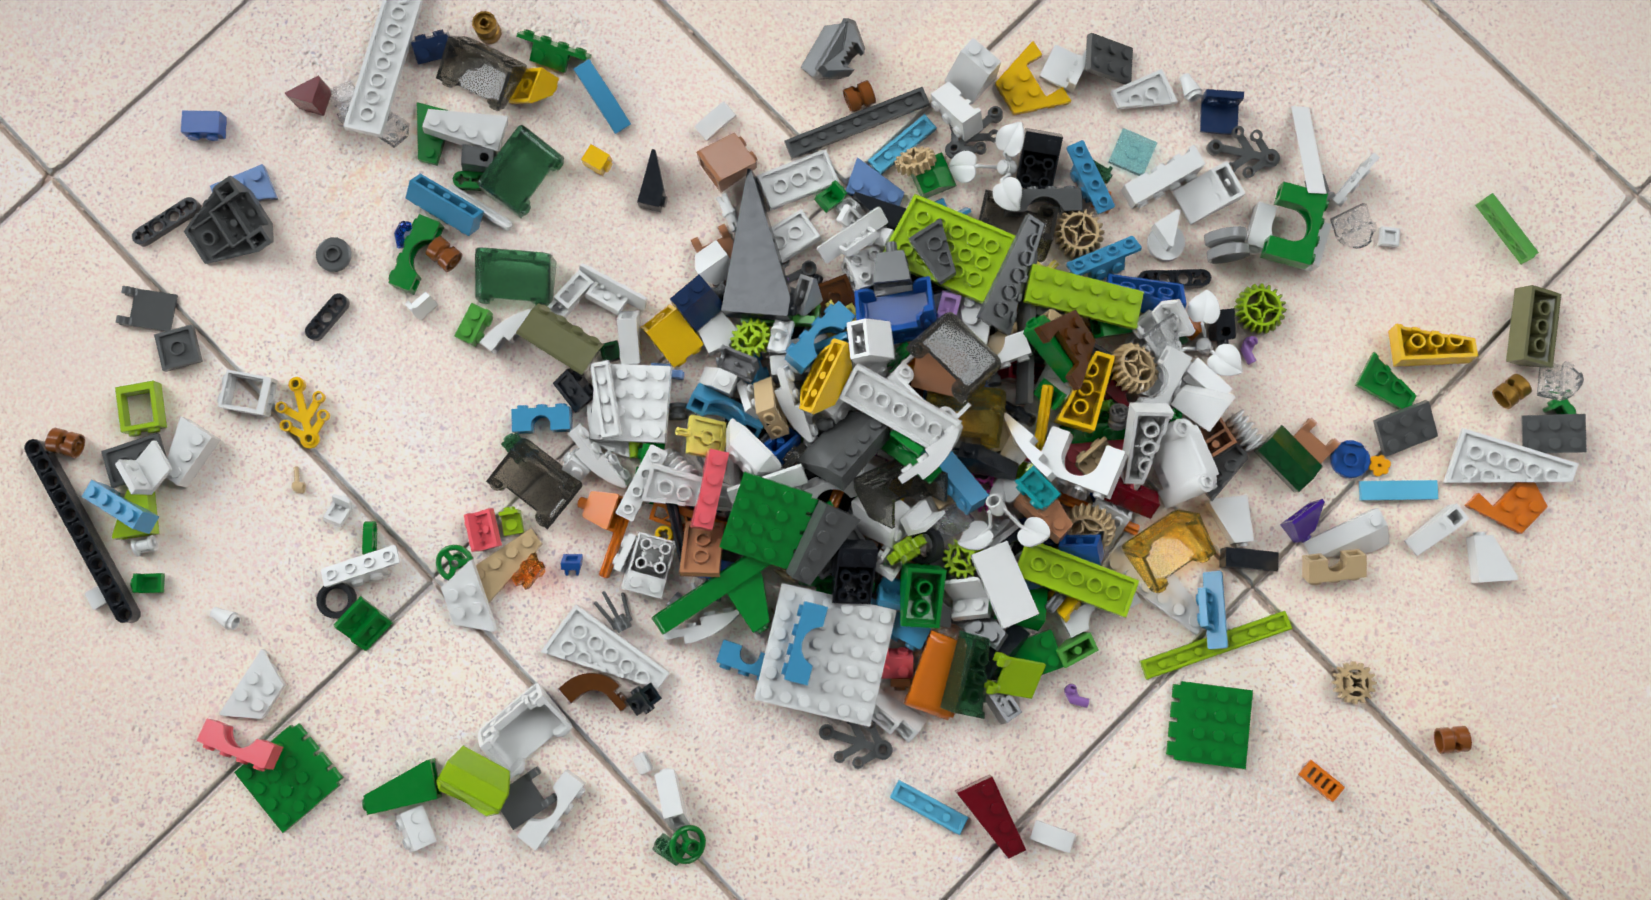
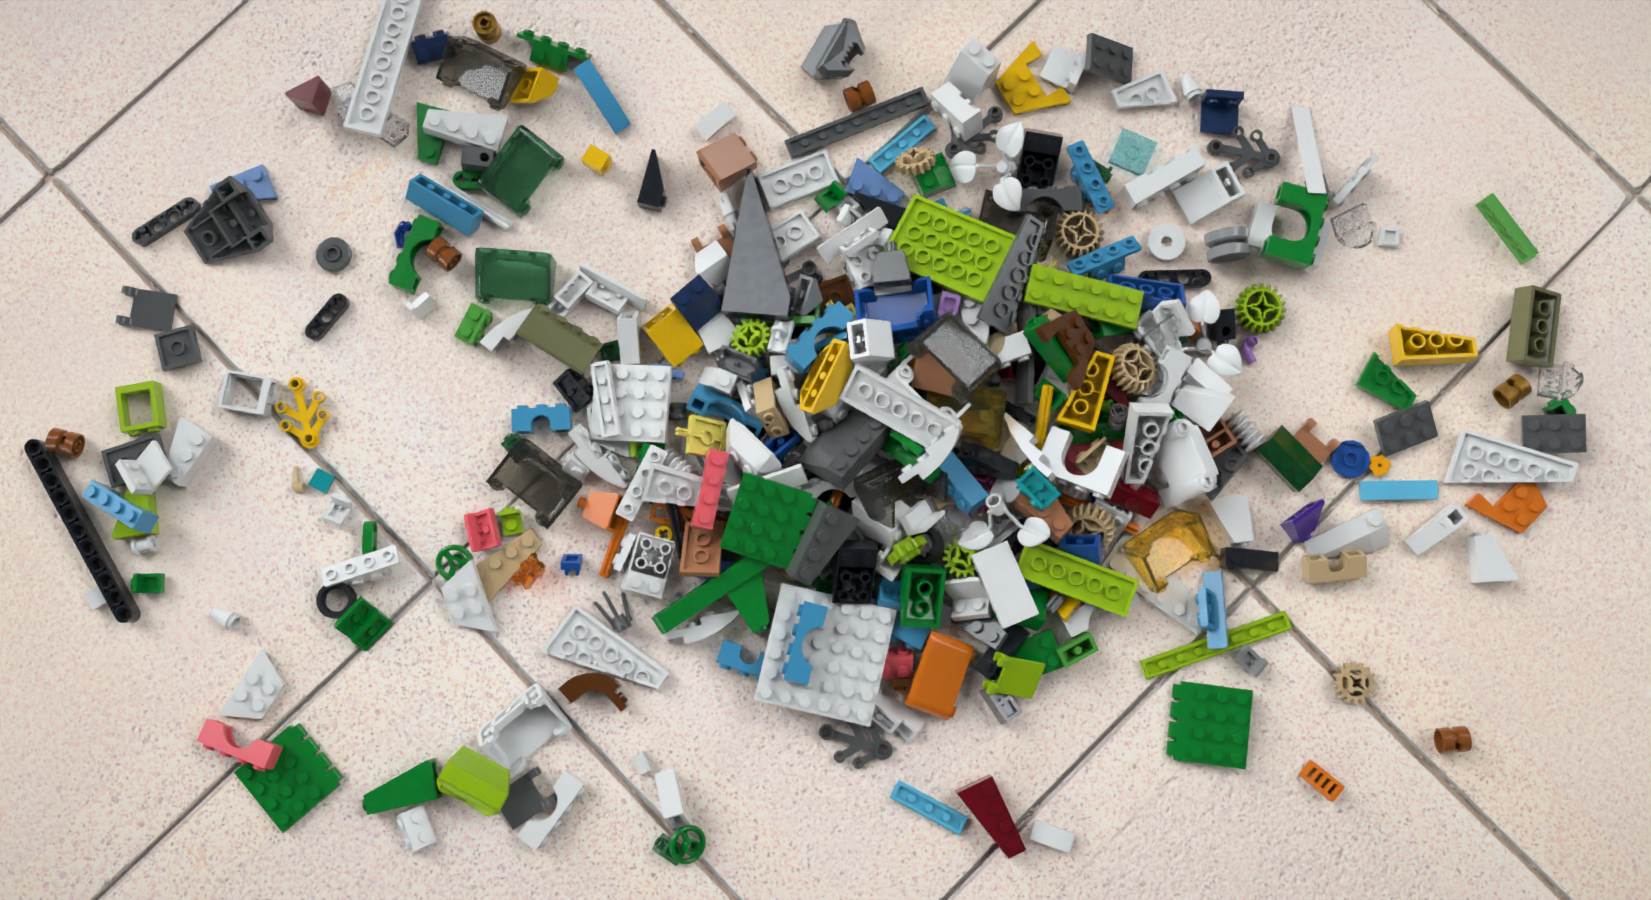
(203, 124): brick -> none
(322, 480): none -> teal tile
(643, 699): black brick -> none
(934, 251): dark grey wing -> none
(967, 676): clear green wedge -> none
(1073, 696): medium lavender arm -> none
(1166, 229): white slope -> none
(1250, 660): none -> light grey bracket

